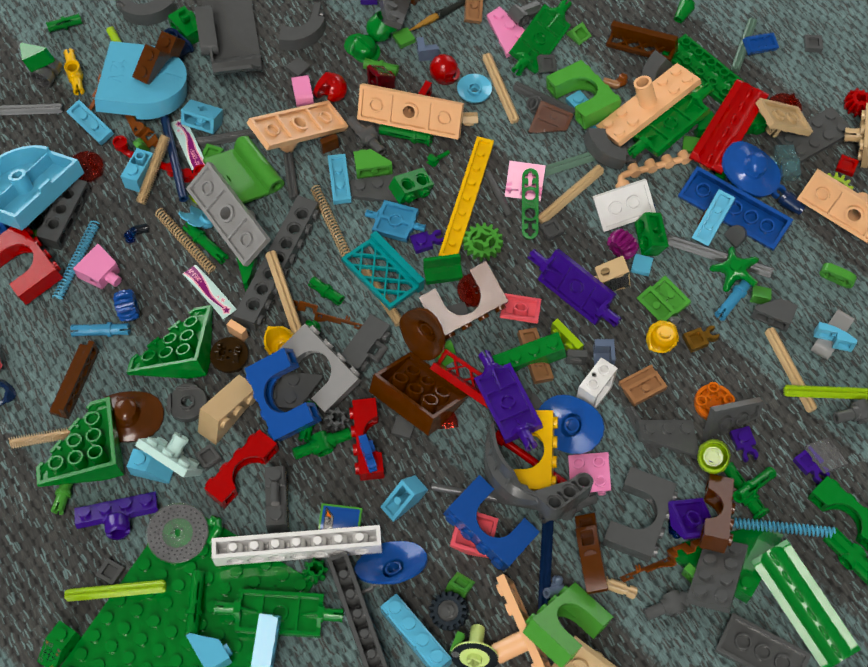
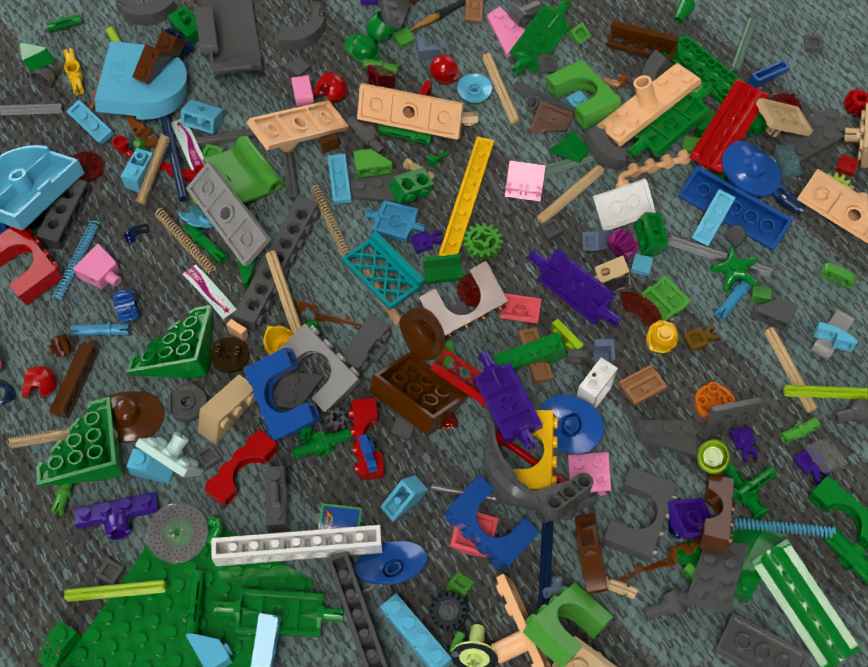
(41, 378): none -> red helmet
(61, 345): none -> reddish brown gear
(318, 566): green gear -> none
(326, 291): green pin -> none
(409, 165): none -> tan axle
(530, 204): green beam -> none
(570, 147): none -> green slope
(595, 240): none -> sand blue panel
(641, 306): none -> clear red tile
(760, 43): blue plate -> none
(767, 74): none -> blue piece
(800, 430): none -> bright green pin

